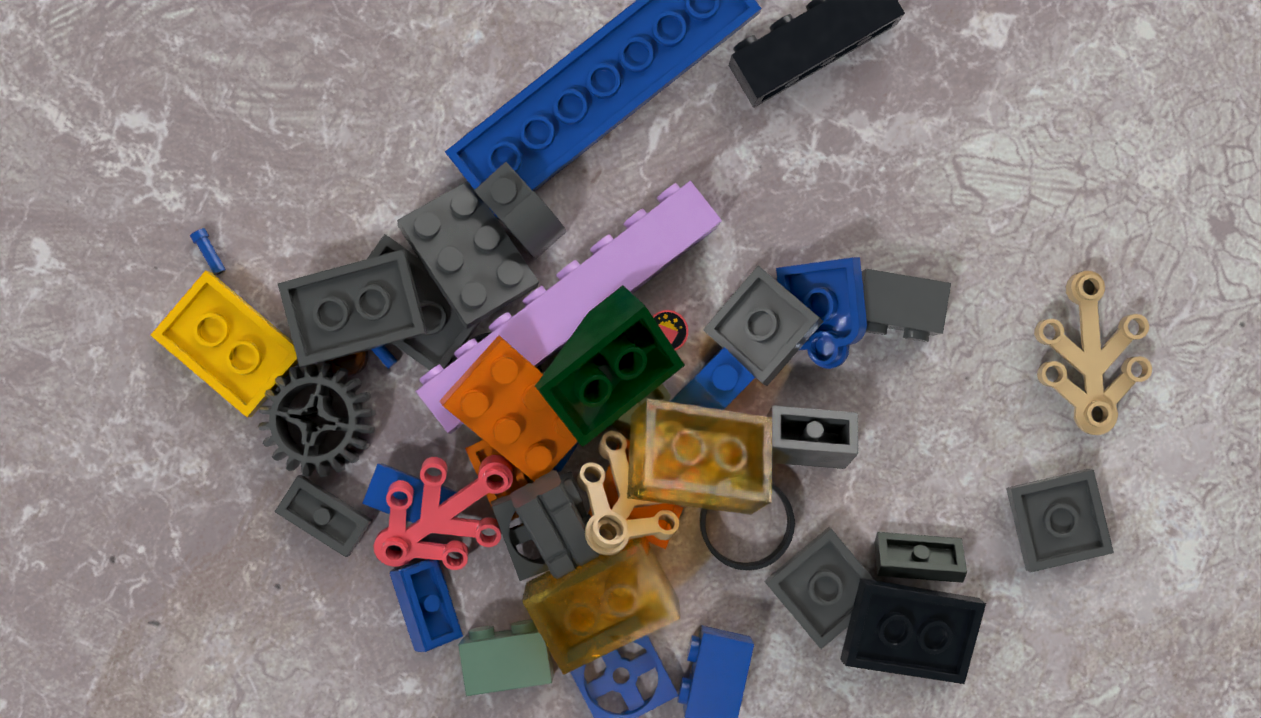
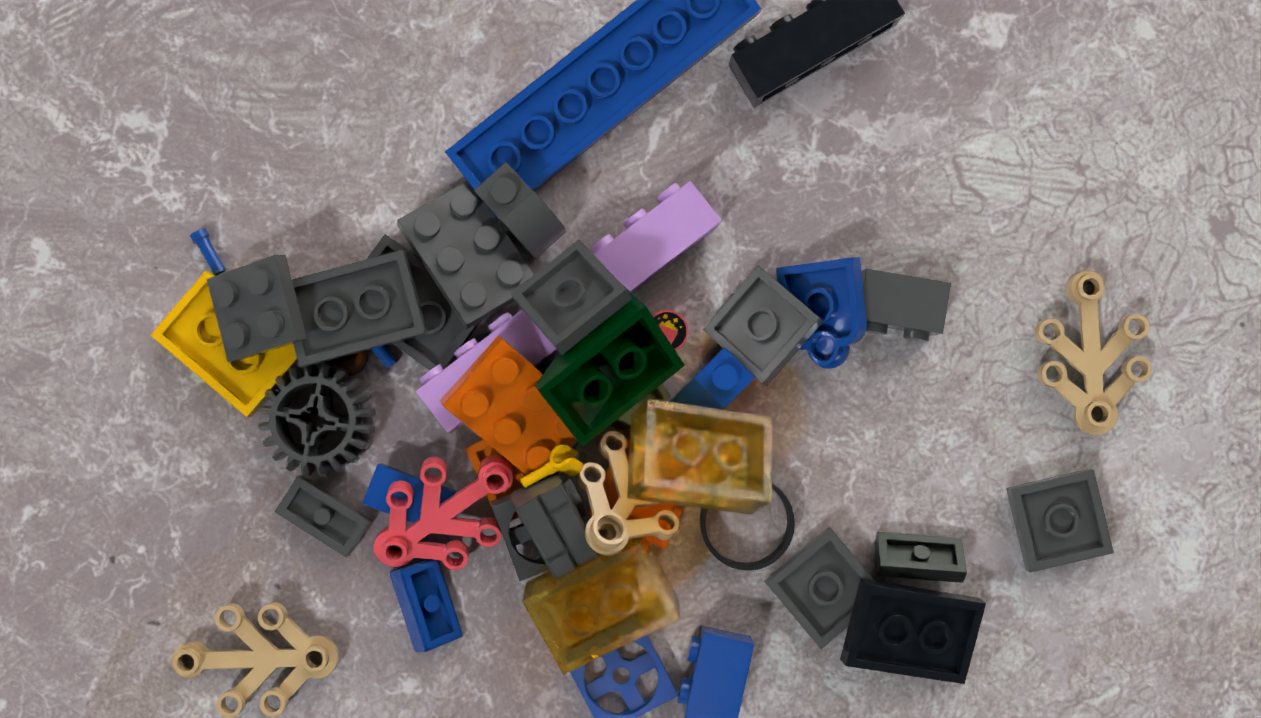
(256, 308): none -> dark grey plate
(263, 658): none -> tan plant
(505, 659): sand green brick -> none
(560, 460): none -> yellow hand
(571, 296): none -> dark grey plate
(813, 437): dark grey brick -> none

